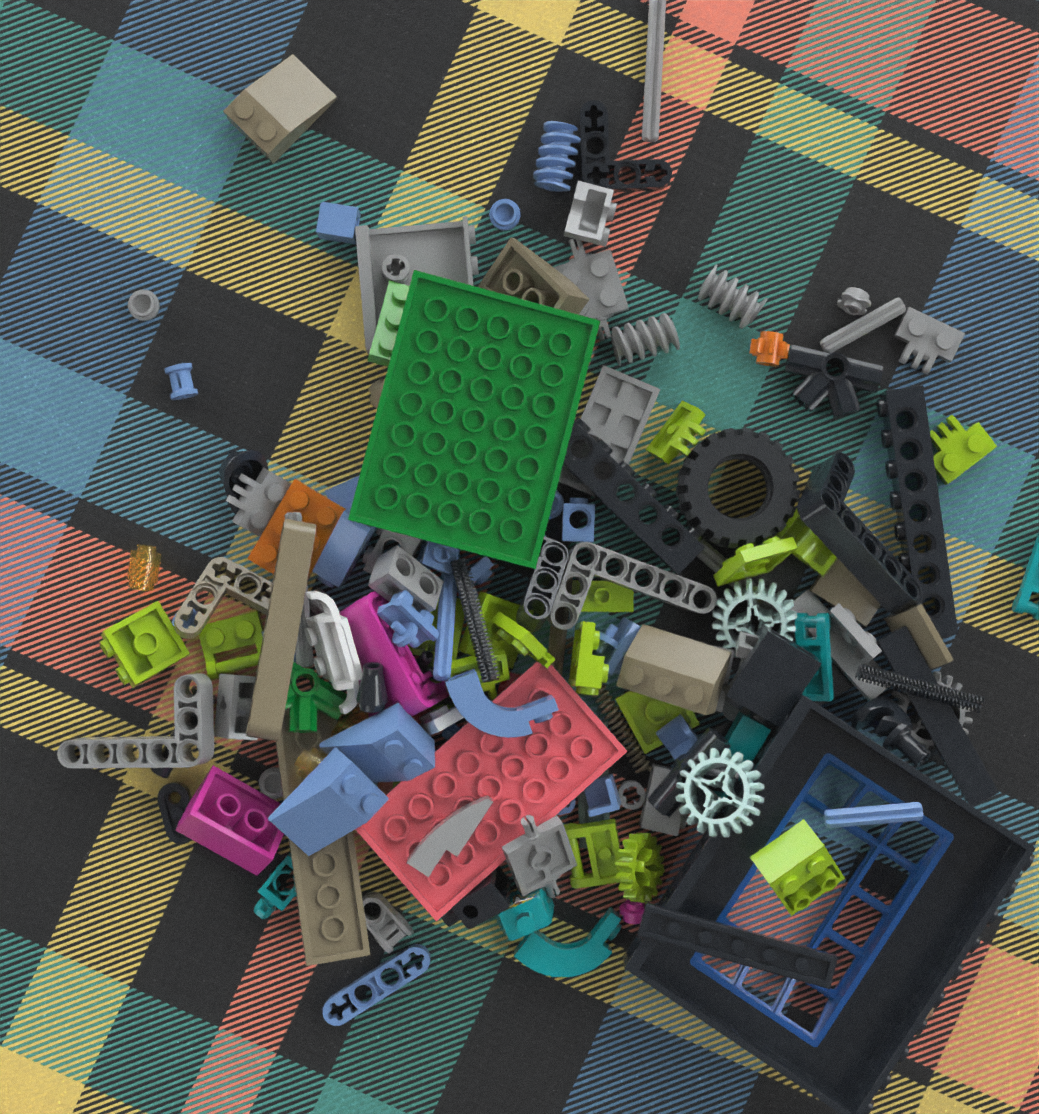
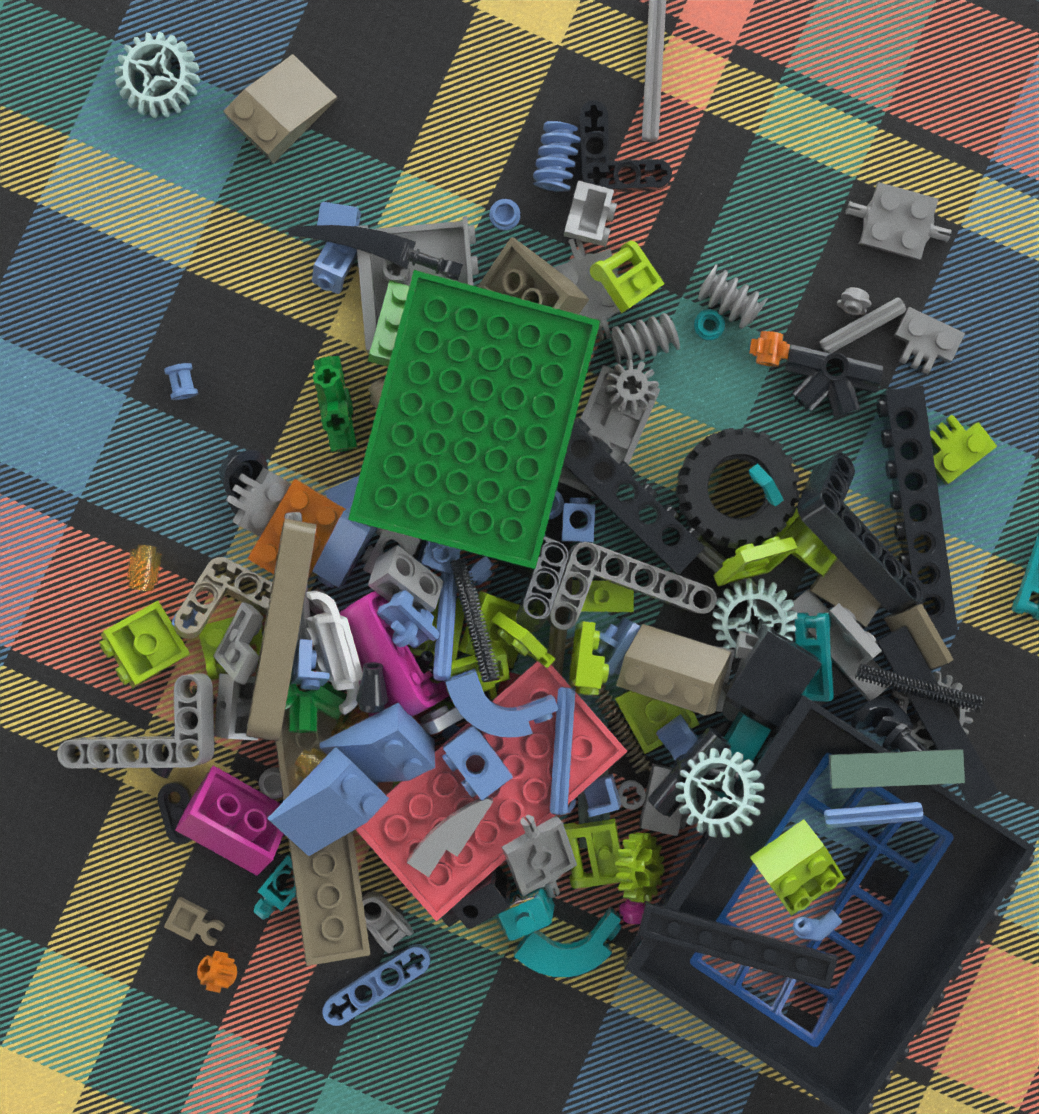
(143, 305): light grey plate -> none
(164, 51): none -> light aqua gear
(188, 920): none -> dark tan plate
(217, 971): none -> orange gear
(234, 650): none -> light grey plate
(303, 662): none -> medium blue bracket
(333, 266): none -> medium blue bracket
(334, 403): none -> green piece
(381, 244): none -> black sword
(490, 777): none -> medium blue brick
(562, 751): none -> medium blue axle
(633, 284): none -> lime plate
(638, 379): none -> light grey gear
(677, 433): lime hinge -> none
(717, 319): none -> teal plate
(767, 484): none -> teal tile
(816, 929): none -> medium blue arm
(896, 768): none -> sand green tile
(898, 221): none -> light grey plate

